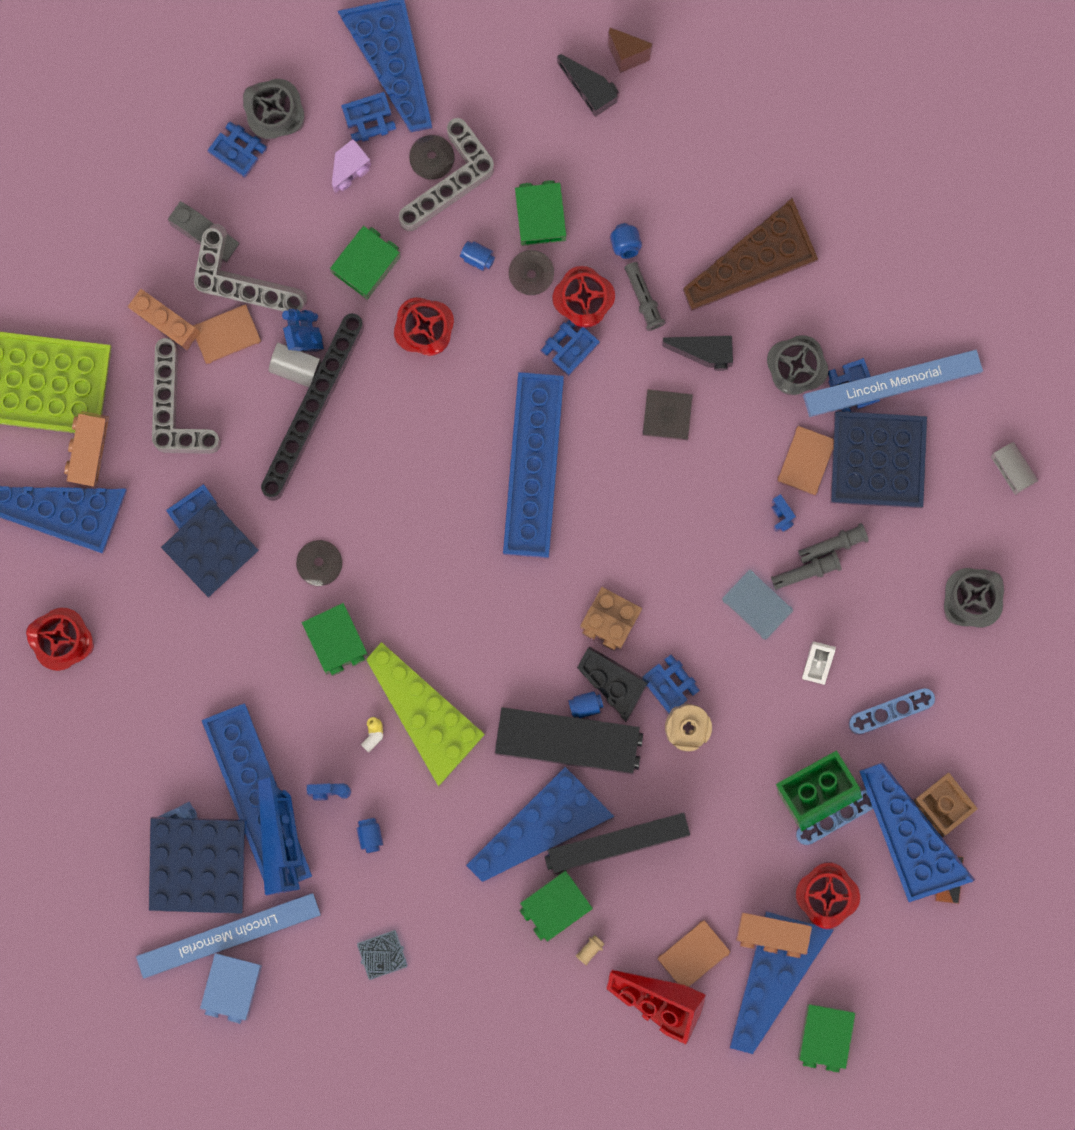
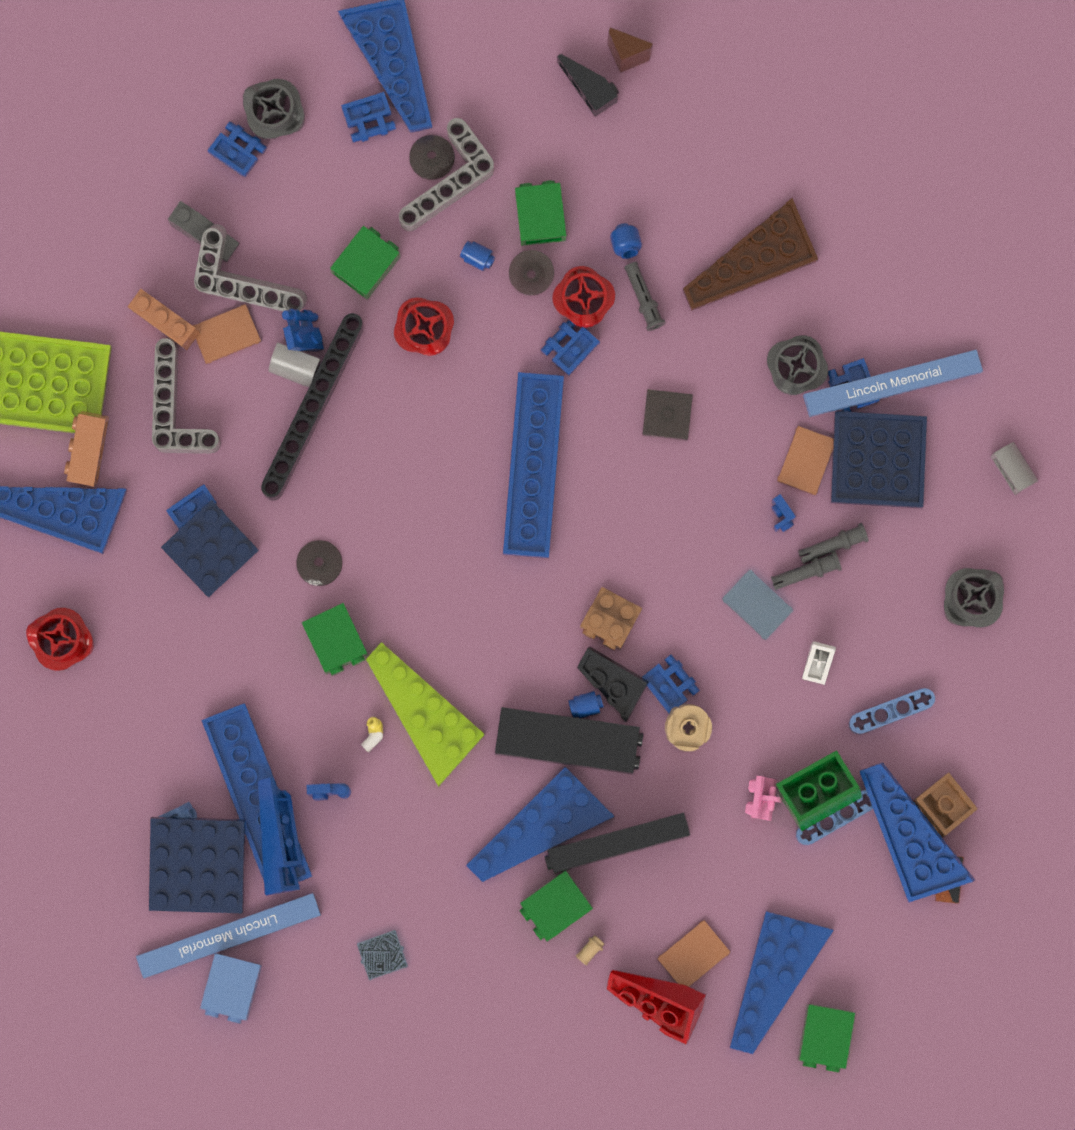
(348, 164): lavender slope -> none
(369, 835): blue brick -> none
(707, 350): black slope -> none
(764, 798): none -> bright pink hips
(773, 935): nougat brick -> none
(826, 920): red piece -> none

